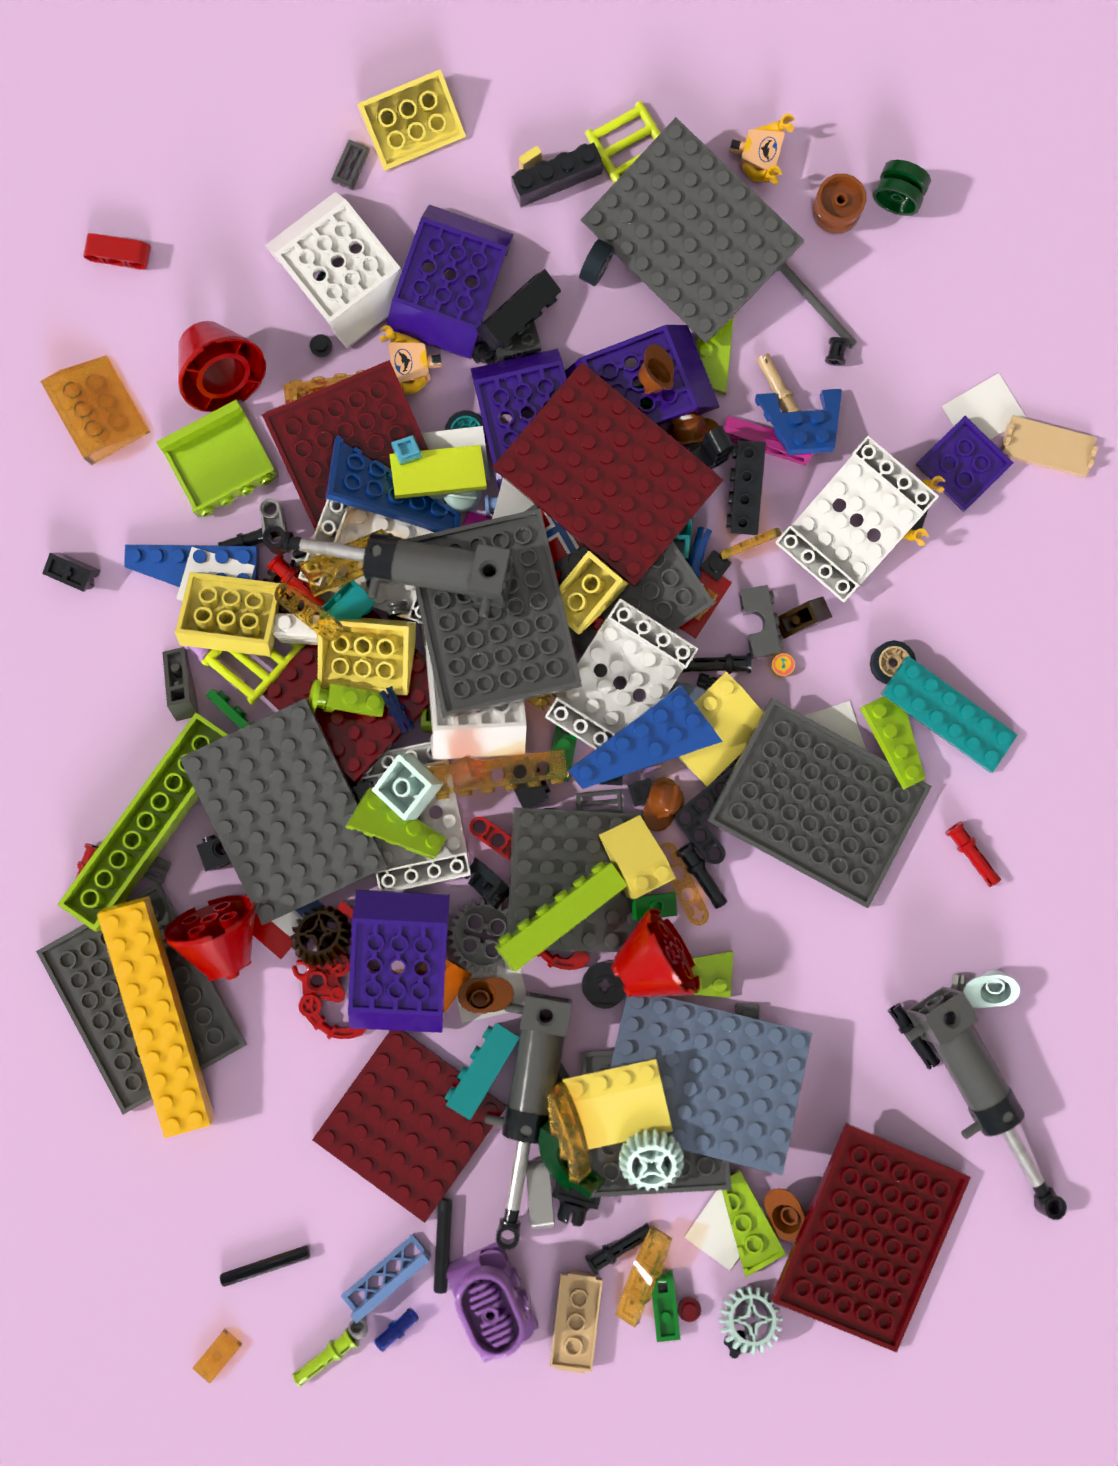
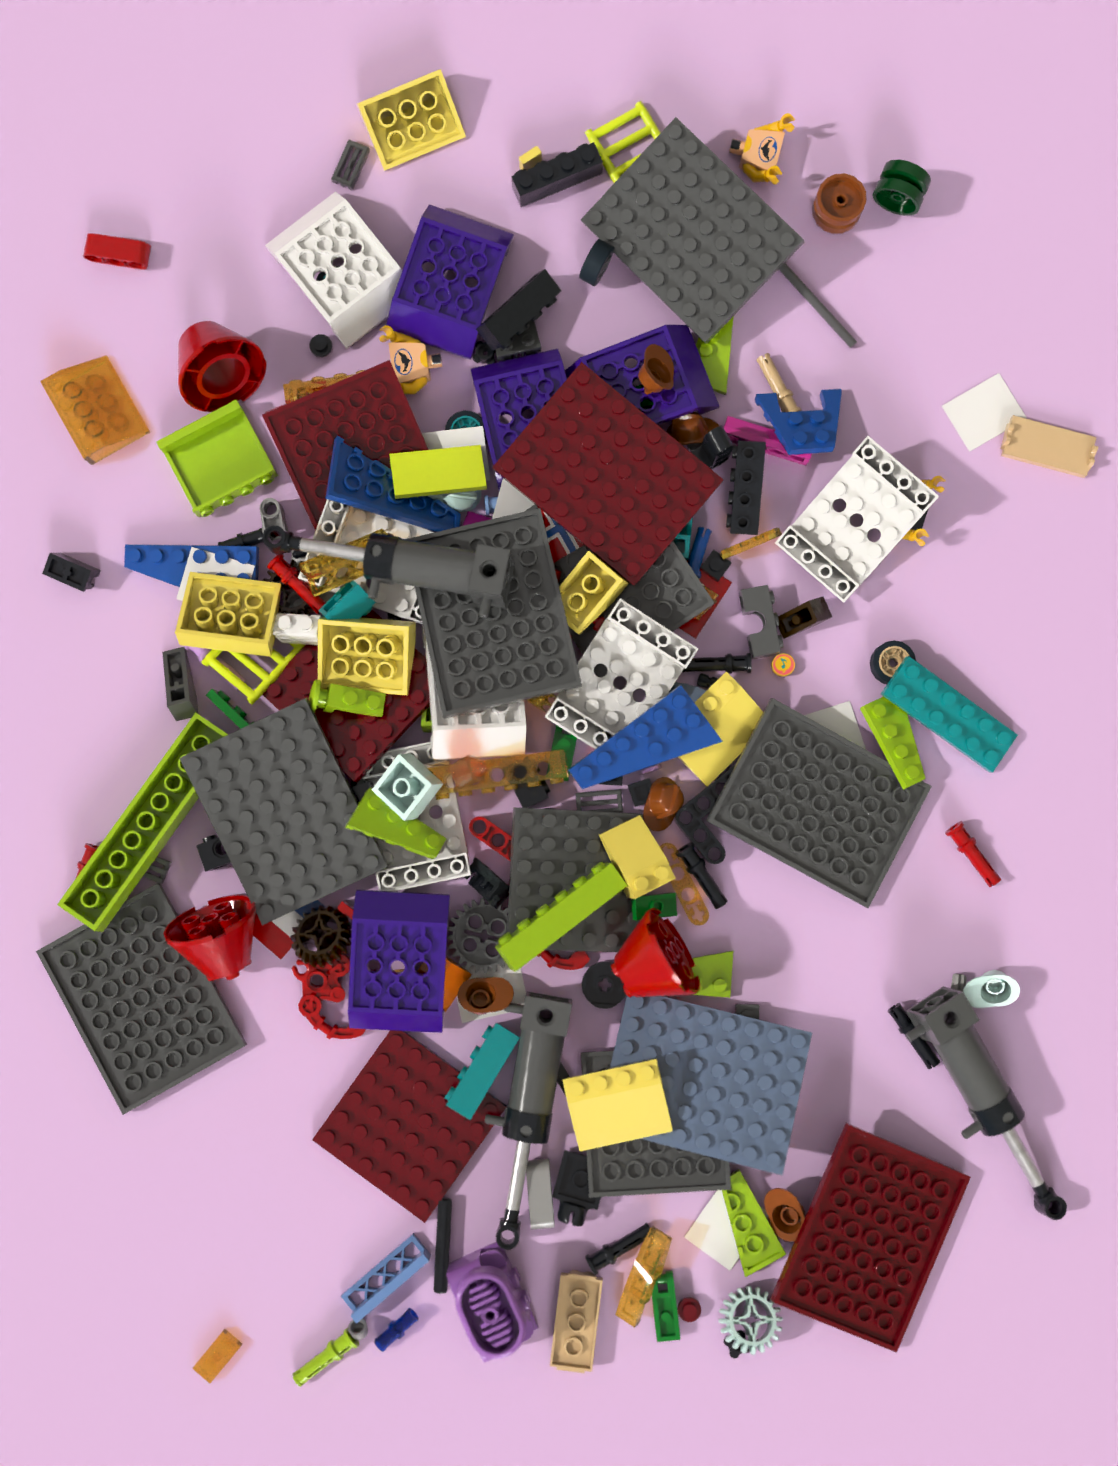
(156, 1016): yellow brick -> none
(265, 1266): black axle -> none
(308, 611): clear yellow beam -> none
(397, 710): clear blue pin -> none
(398, 608): dark grey bush -> none
(406, 450): medium azure tile -> none
(559, 1168): dark green arch -> none
(568, 1128): clear yellow slope -> none
(651, 1168): light aqua gear -> none
(836, 351): black bush -> none
(966, 462): dark purple plate -> none

